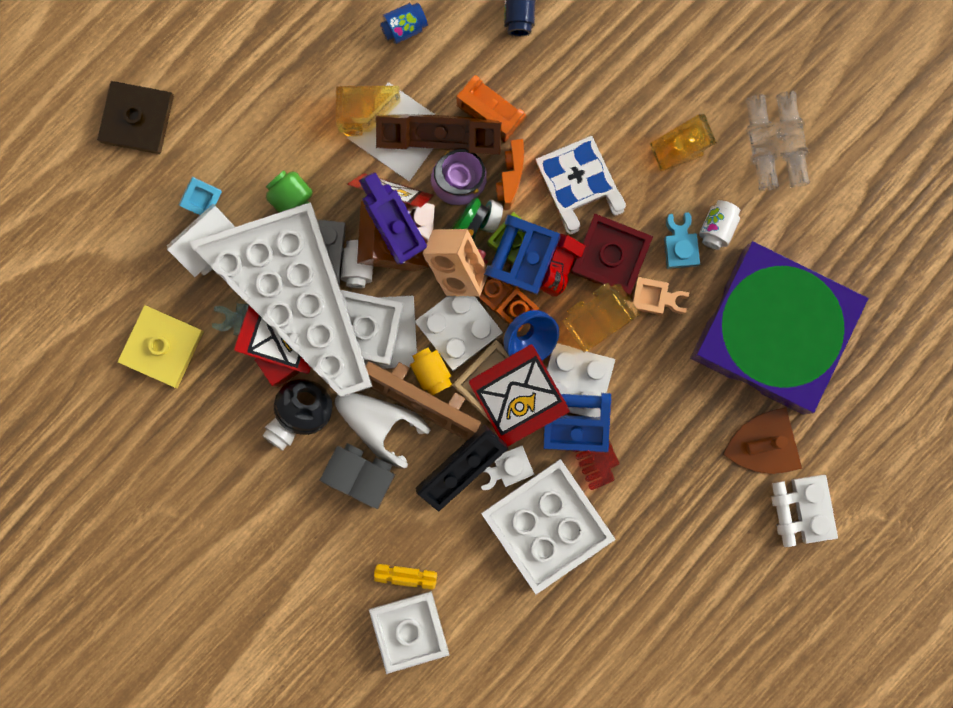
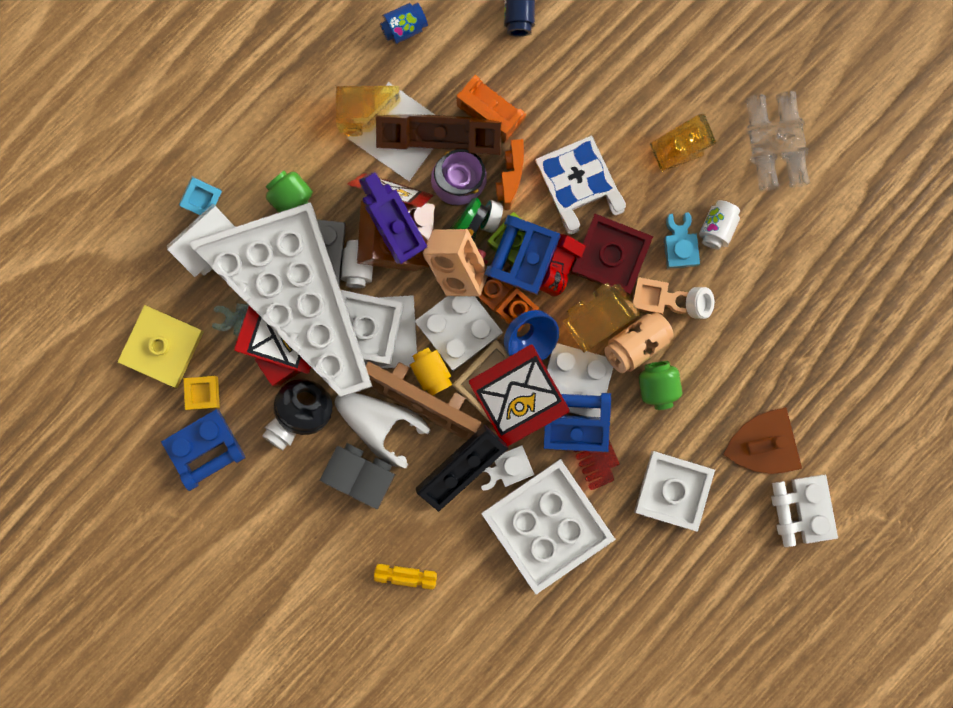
(135, 117): dark brown plate -> none
(197, 441): none -> blue plate
(201, 393): none -> yellow plate
(409, 632): white plate -> none
(631, 349): none -> light nougat piece
(660, 385): none -> bright green head
(674, 491): none -> white plate
(700, 302): none -> white tile
(779, 328): green tile -> none

